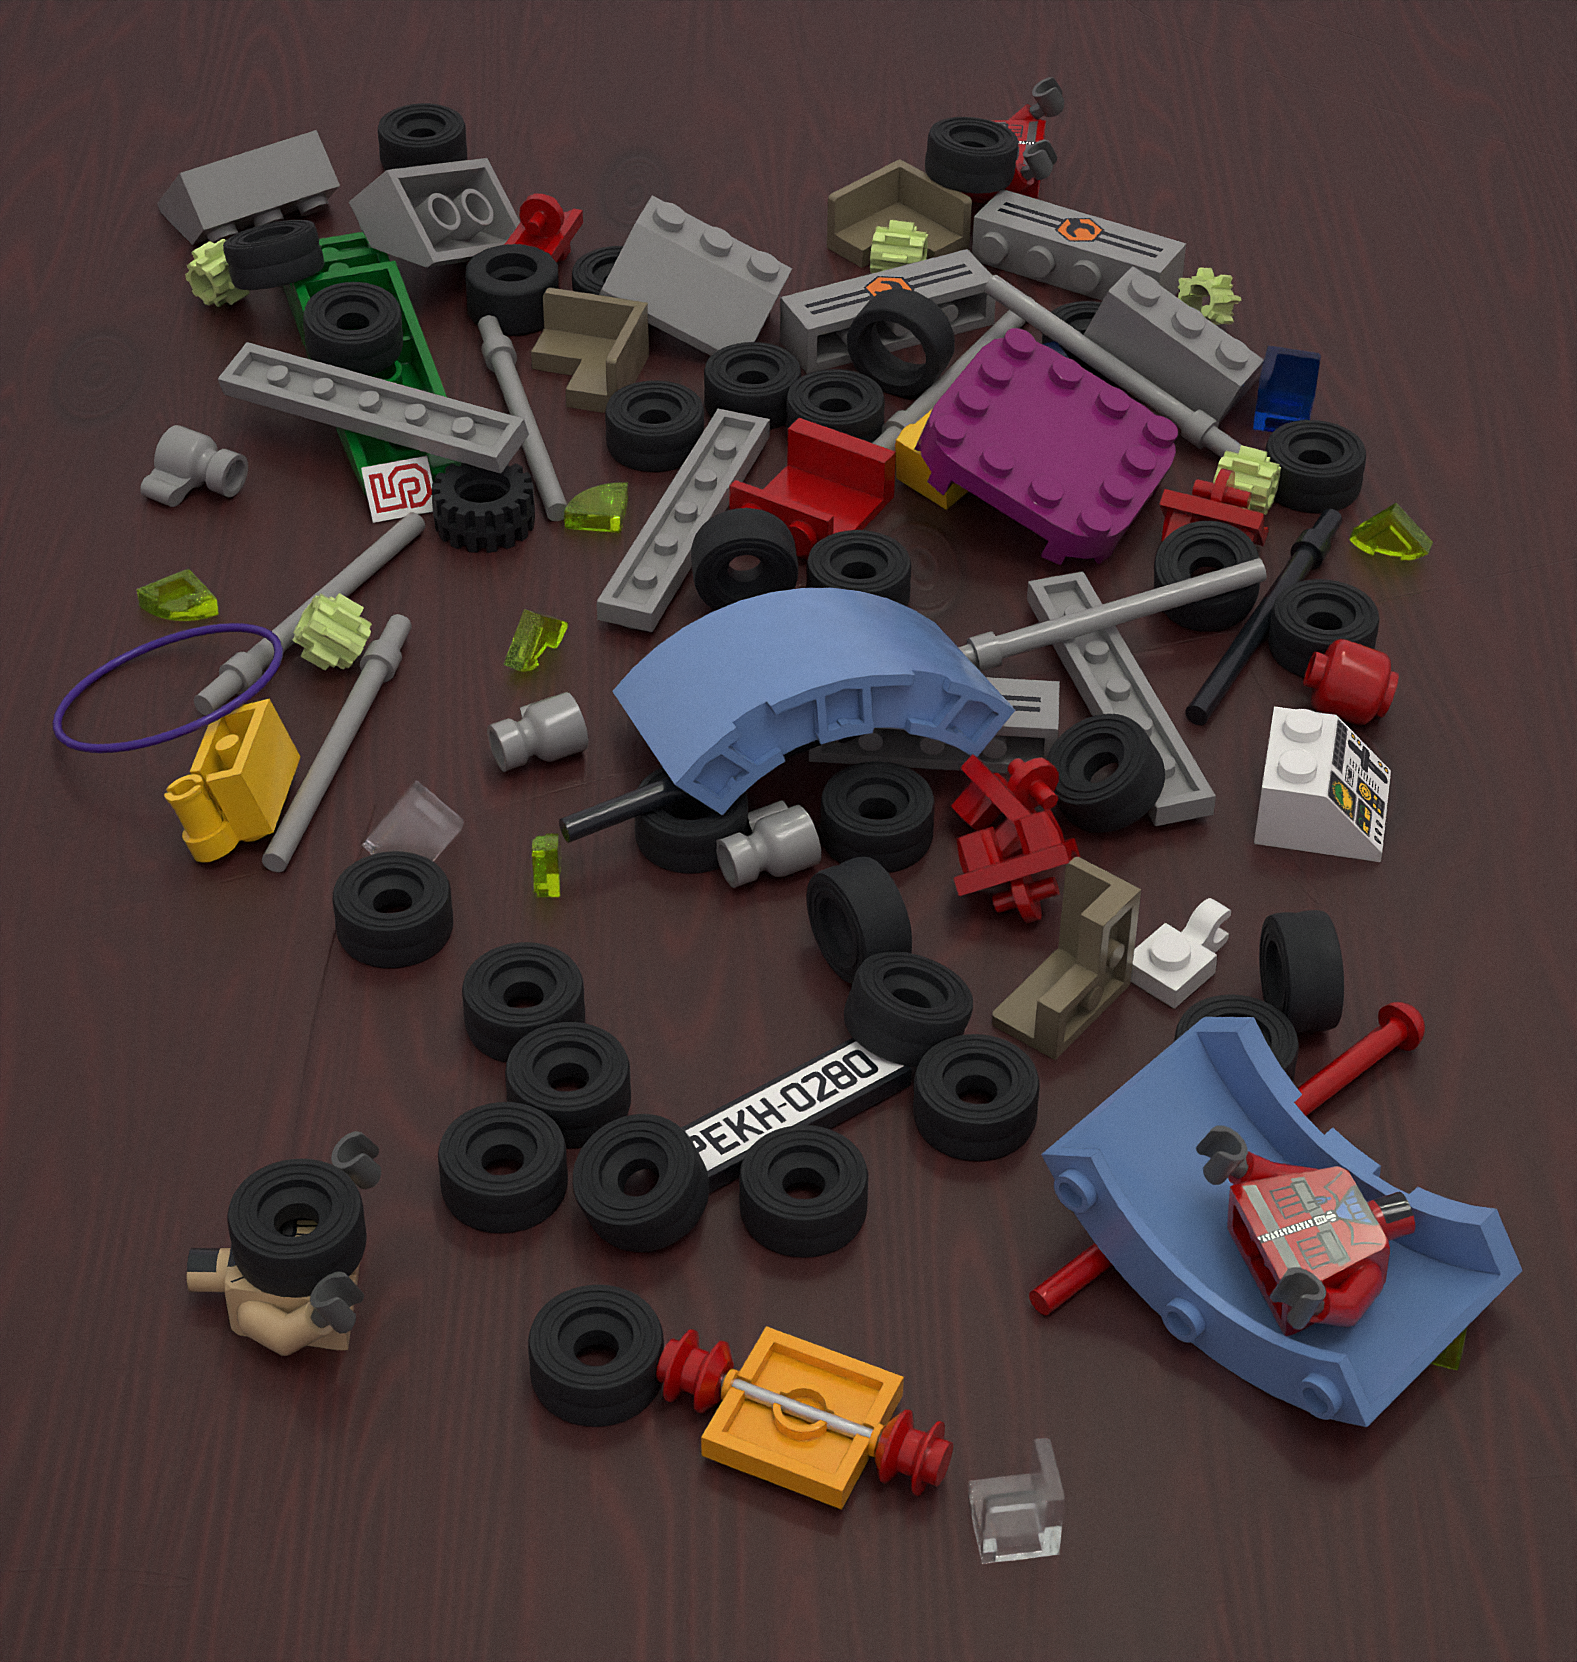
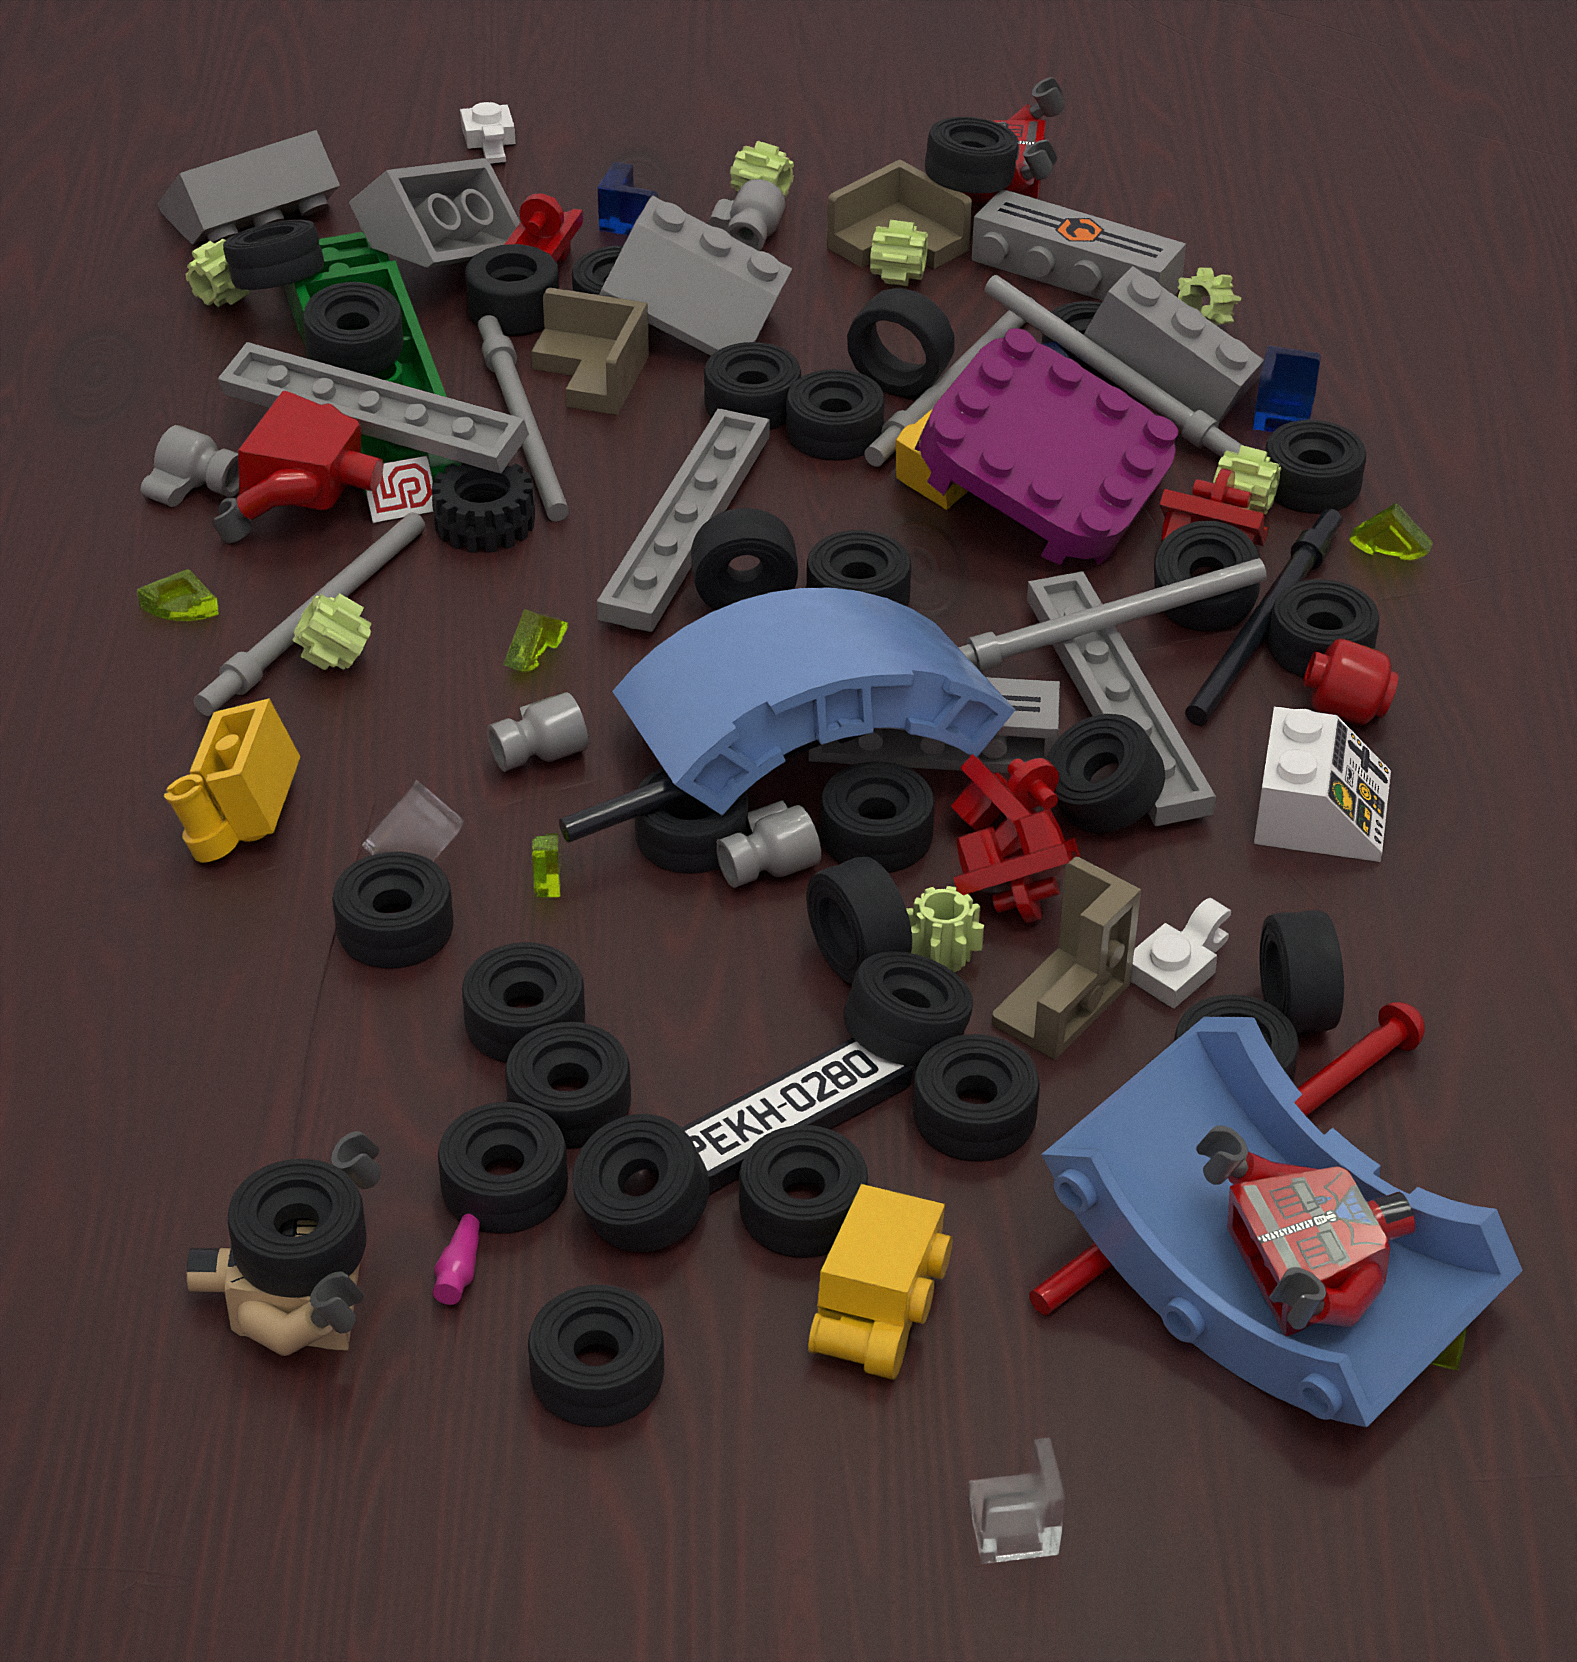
(183, 730): dark purple piece -> none
(297, 458): none -> red torso
(377, 666): light grey bar -> none
(421, 136): black tyre -> none
(457, 1262): none -> dark pink piece
(488, 127): none -> white plate
(598, 508): clear neon green tile -> none
(619, 200): none -> clear blue panel
(653, 425): black tyre -> none
(752, 213): none -> light grey piece
(763, 163): none -> yellowish green gear
(803, 1415): light orange plate -> none
(818, 319): light grey brick -> none
(826, 487): red panel -> none
(879, 1279): none -> yellow hinge
(946, 927): none -> yellowish green gear

